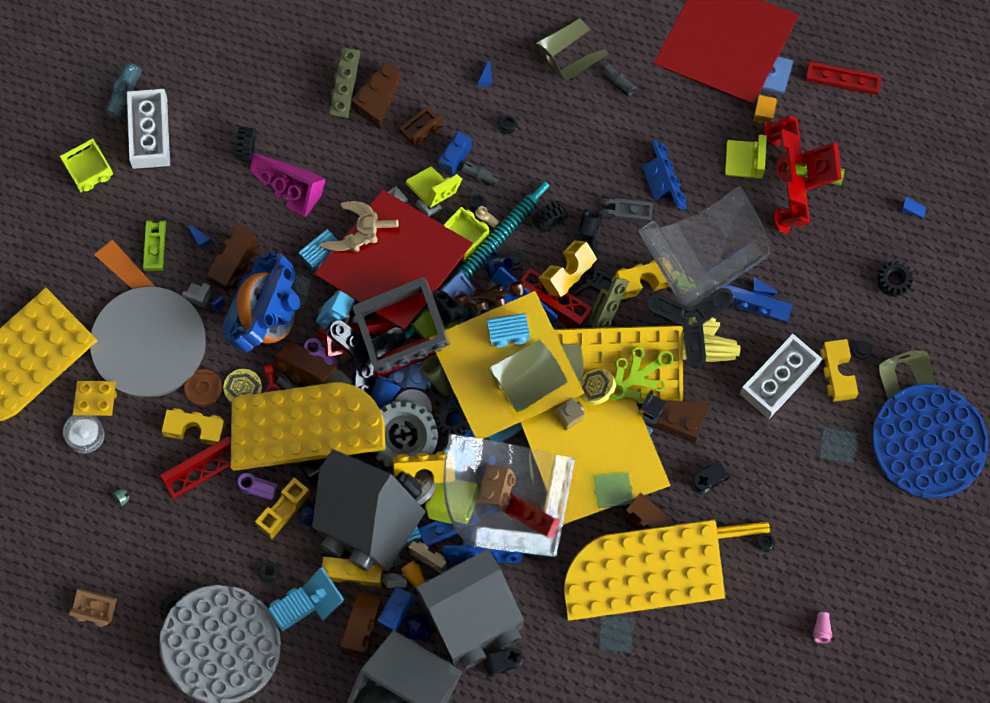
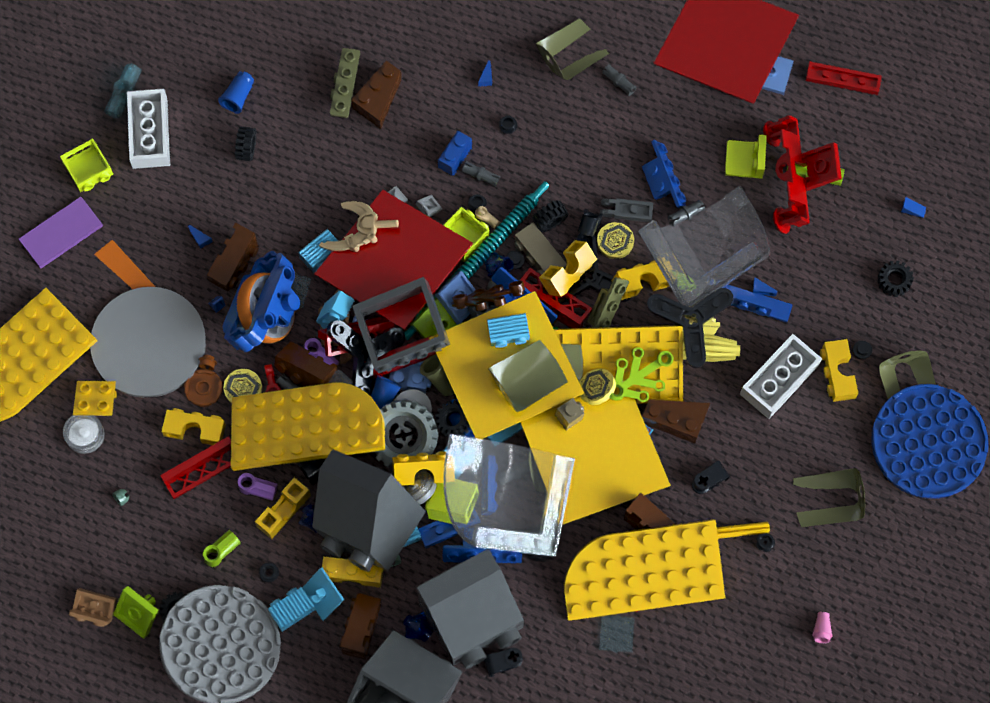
(60, 232): none -> medium lavender tile
(136, 611): none -> lime tile
(154, 246): lime plate -> none
(197, 294): light grey panel -> none
(207, 360): none -> dark orange plate
(222, 547): none -> lime piece
(237, 92): none -> blue plant
(294, 184): dark pink wedge -> none
(394, 580): light grey tile -> none
(395, 609): blue brick -> none
(410, 484): black brick -> none
(413, 574): light orange cone -> none
(421, 125): reddish brown bracket -> none
(421, 552): tan plate -> none
(432, 186): neon yellow bracket -> none
(448, 307): black piece -> none
(496, 486): medium nougat bracket -> none
(532, 516): red plate -> none
(537, 249): none -> dark tan brick
(613, 490): clear light blue piece -> none
(615, 240): none -> tile
(652, 407): black panel -> none
(686, 213): none -> dark grey pin
(764, 109): light orange panel -> none
(834, 480): none -> olive piece
(838, 445): clear light blue piece -> none

